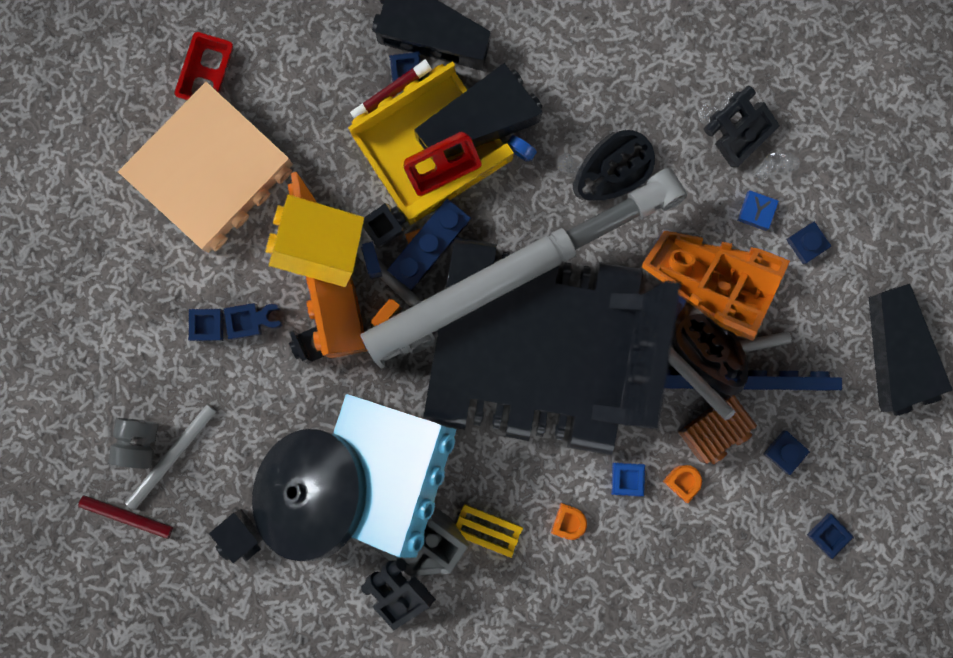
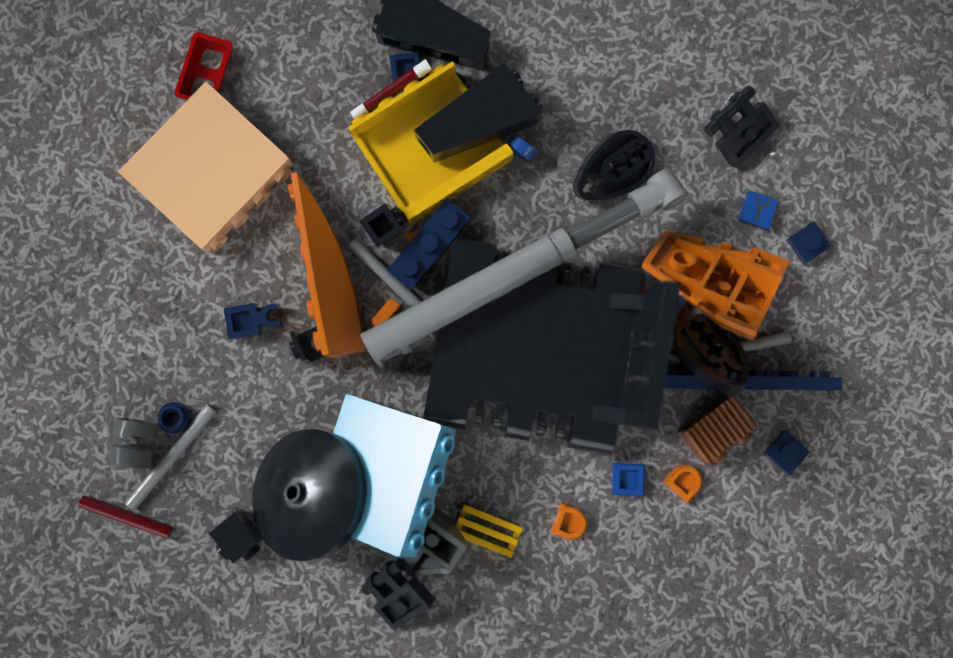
(164, 417): none -> dark blue plate
(206, 324): dark blue plate -> none
(315, 240): yellow brick -> none
(371, 260): dark blue tile -> none
(445, 170): red piece -> none
(700, 385): light grey bar -> none
(830, 536): dark blue tile -> none
(904, 353): black slope -> none

